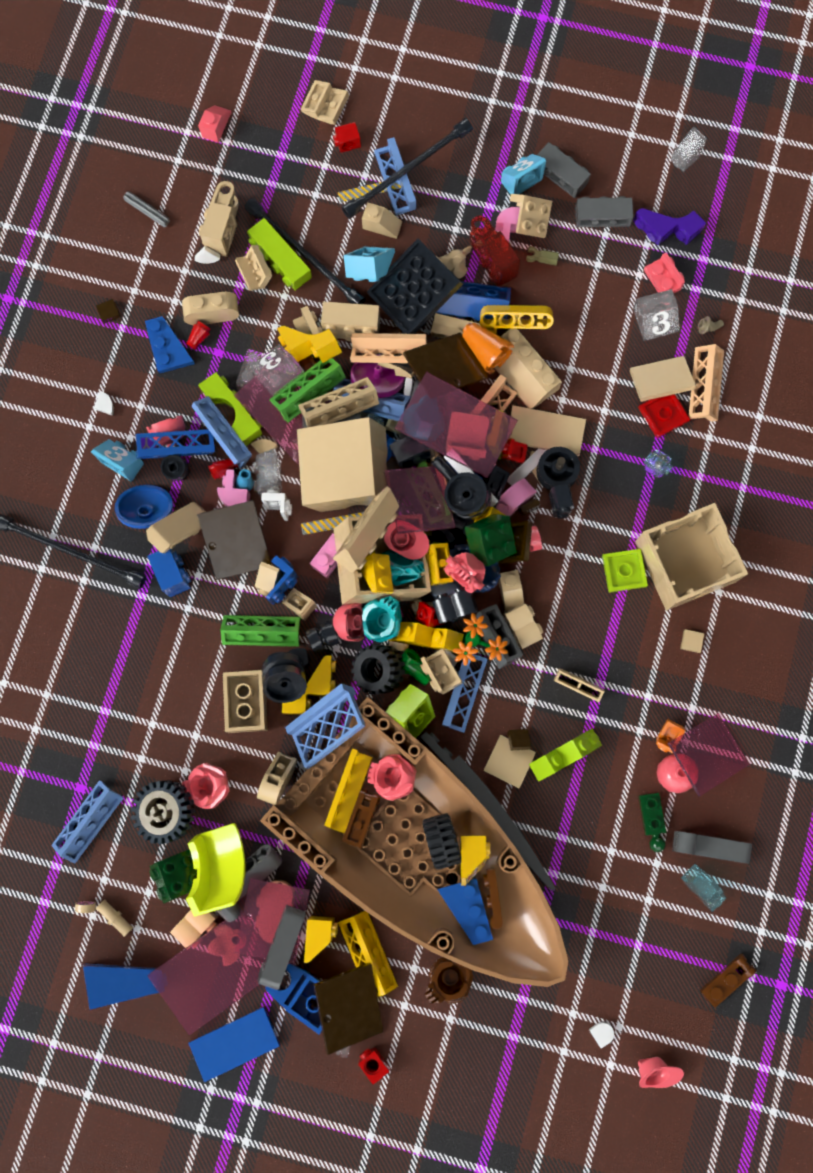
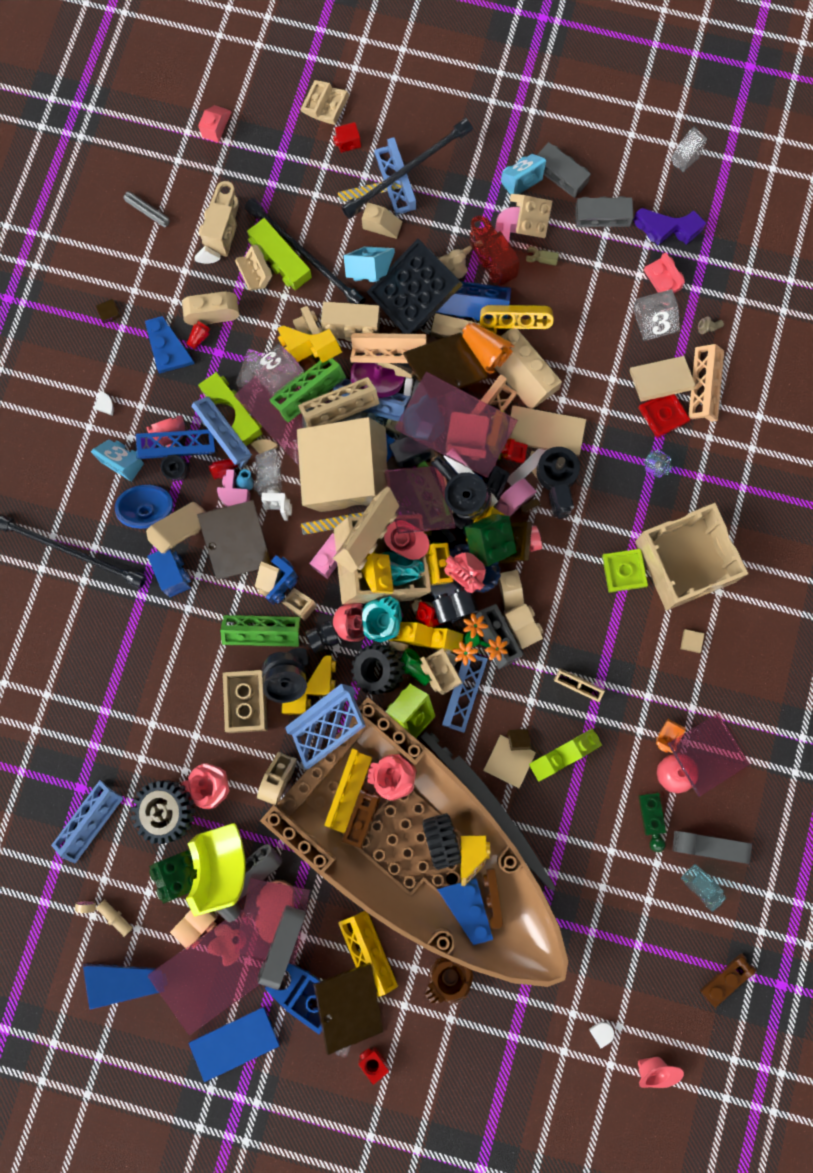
(318, 935): yellow slope -> none

